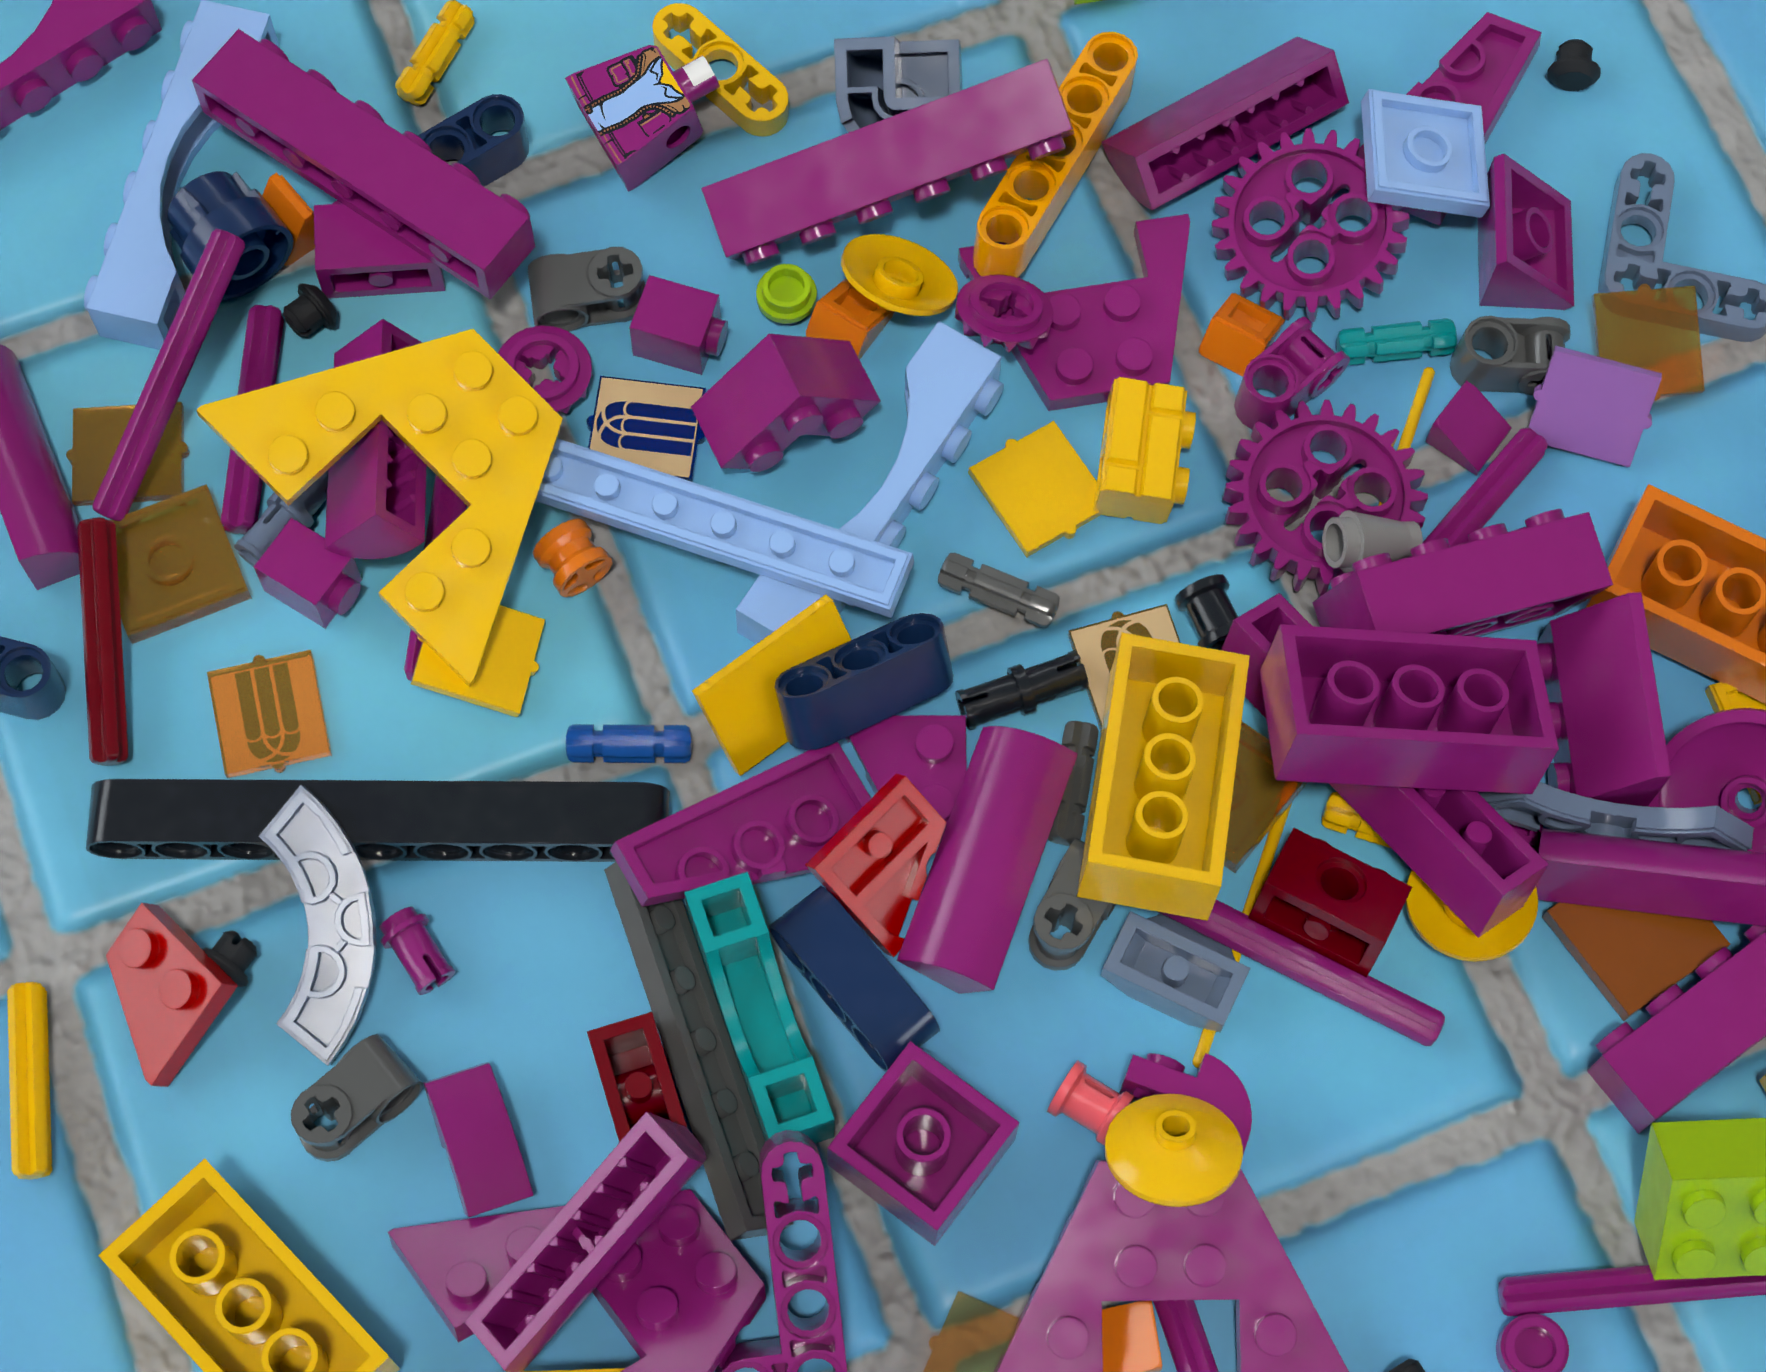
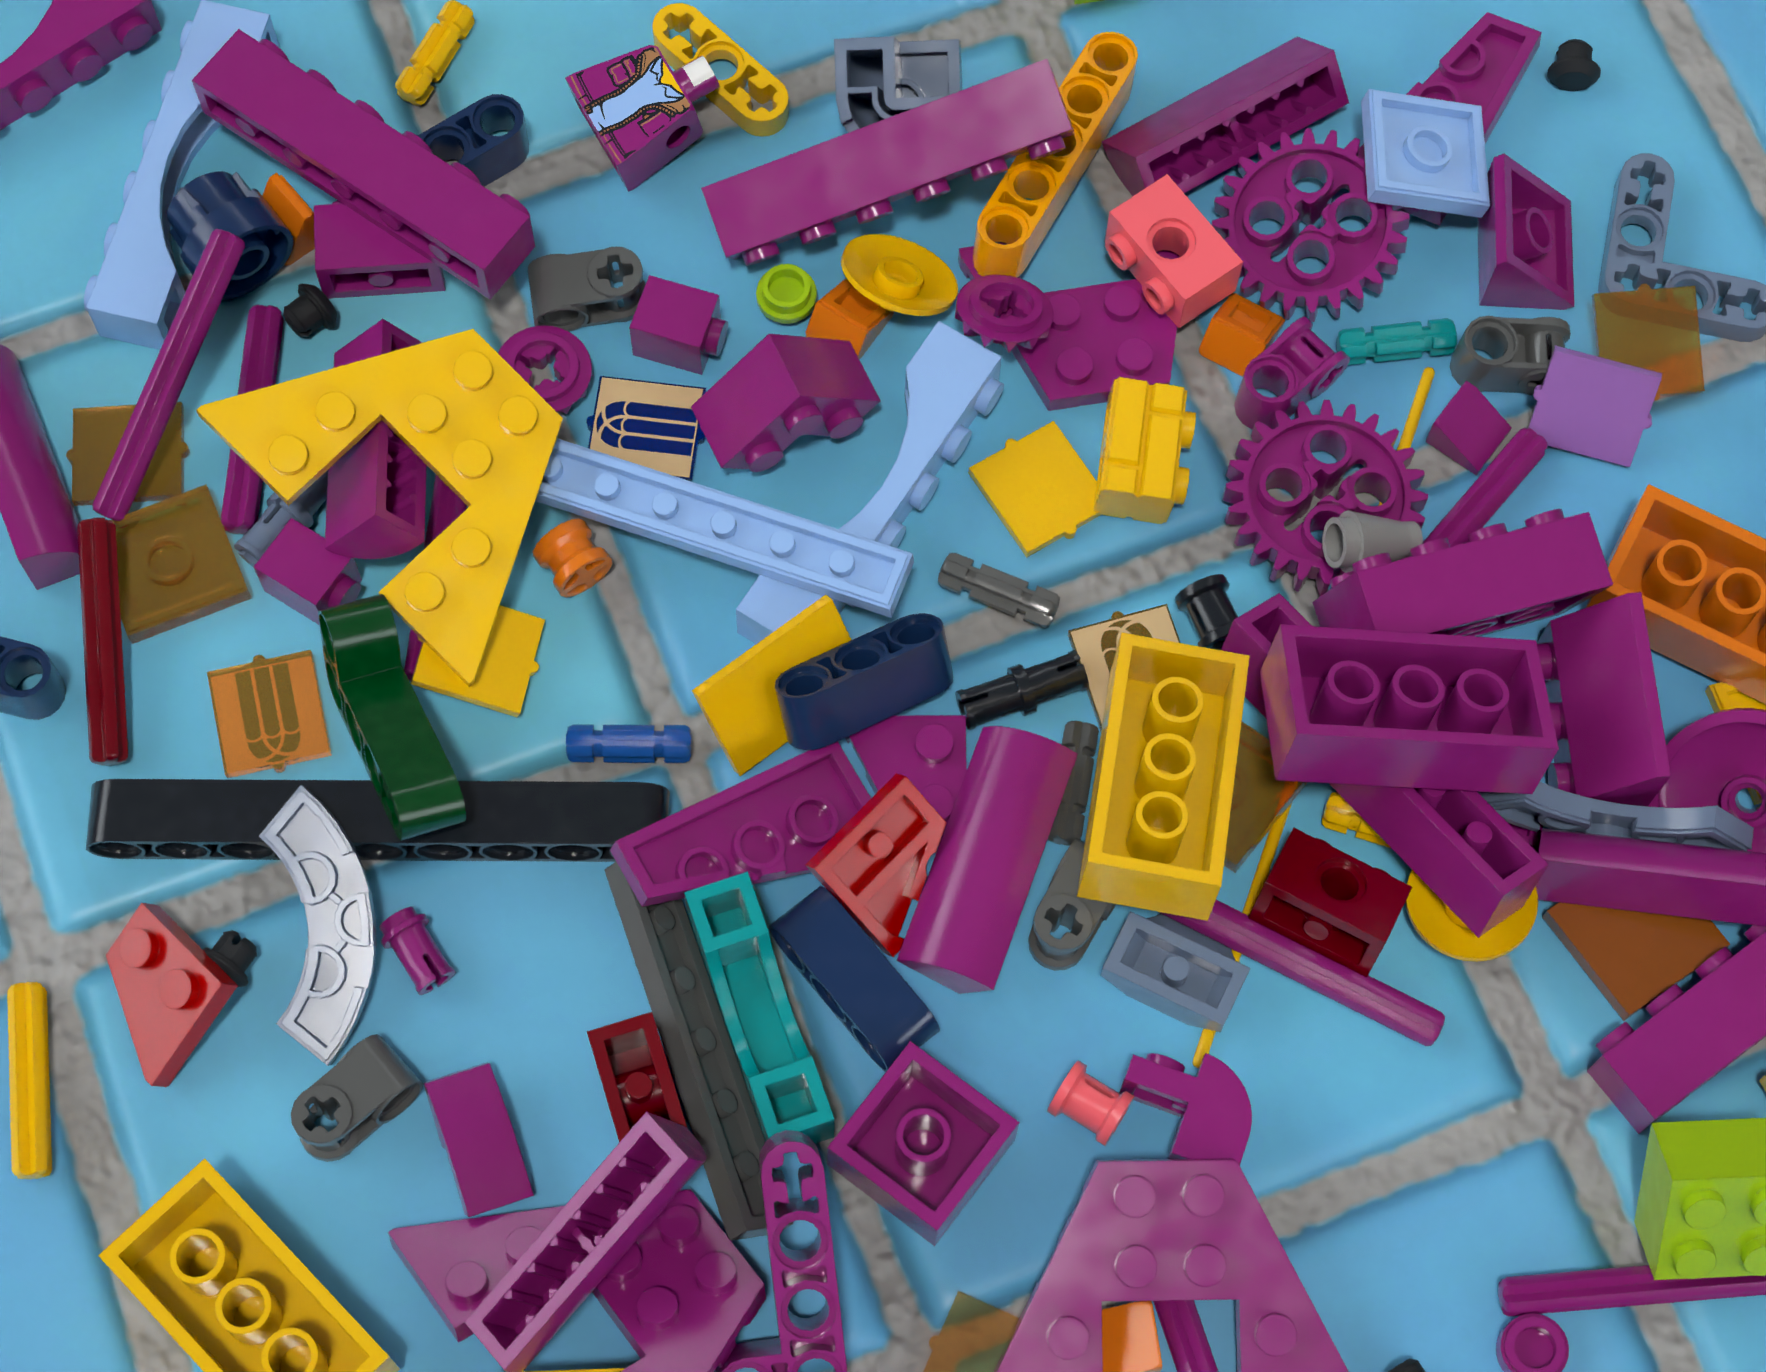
(387, 718): none -> dark green beam
(1167, 220): none -> coral brick
(1173, 1150): yellow dish -> none

